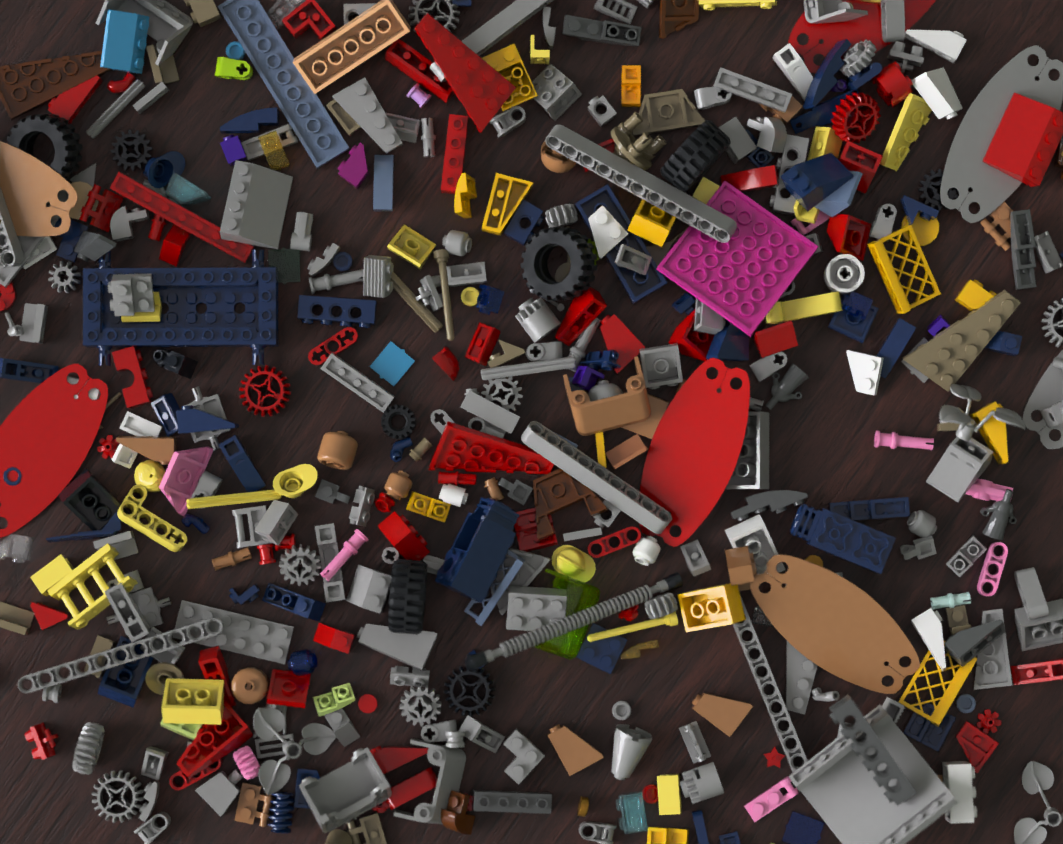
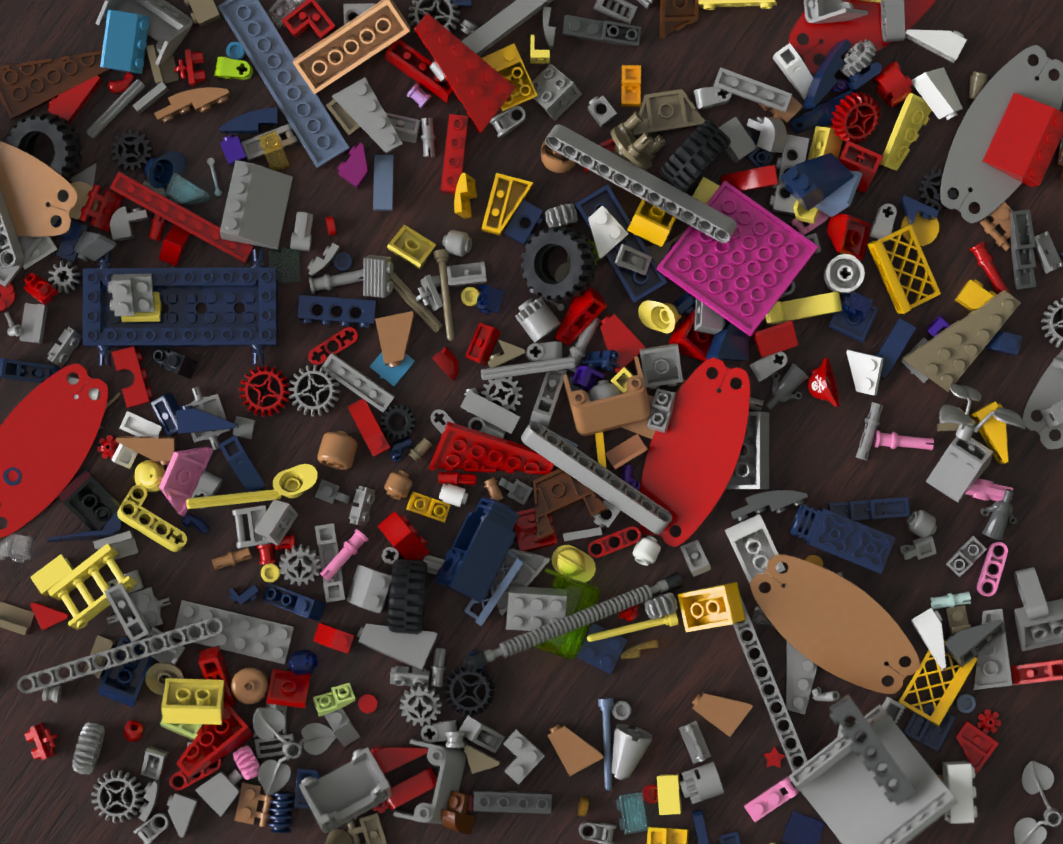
(39, 288): none -> red hips
(60, 354): none -> light grey hinge
(133, 731): none -> red piece
(181, 811): none -> light grey slope
(193, 76): none -> red hips
(199, 98): none -> medium nougat slope
(211, 162): none -> light grey hinge
(246, 427): none -> light grey slope
(270, 572): none -> light yellow tile
(318, 406): none -> light grey gear
(330, 224): none -> red tile
(369, 427): none -> red slope
(384, 502): red plate -> none
(394, 337): none -> medium nougat slope
(438, 667): none -> light grey axle
(468, 27): none -> light grey plate
(479, 760): none -> dark tan slope
(548, 397): none -> light grey slope
(606, 705): none -> sand blue piece
(621, 378): none -> light yellow brick
(628, 478): none -> dark purple arm
(659, 315): none -> light yellow piece
(662, 410): none -> light grey slope
(741, 567): medium nougat brick -> none
(823, 383): none -> red hat
(872, 422): none -> light grey pin
(914, 58): light grey hips -> none
(977, 83): none -> dark tan cone
(985, 260): none -> red pin

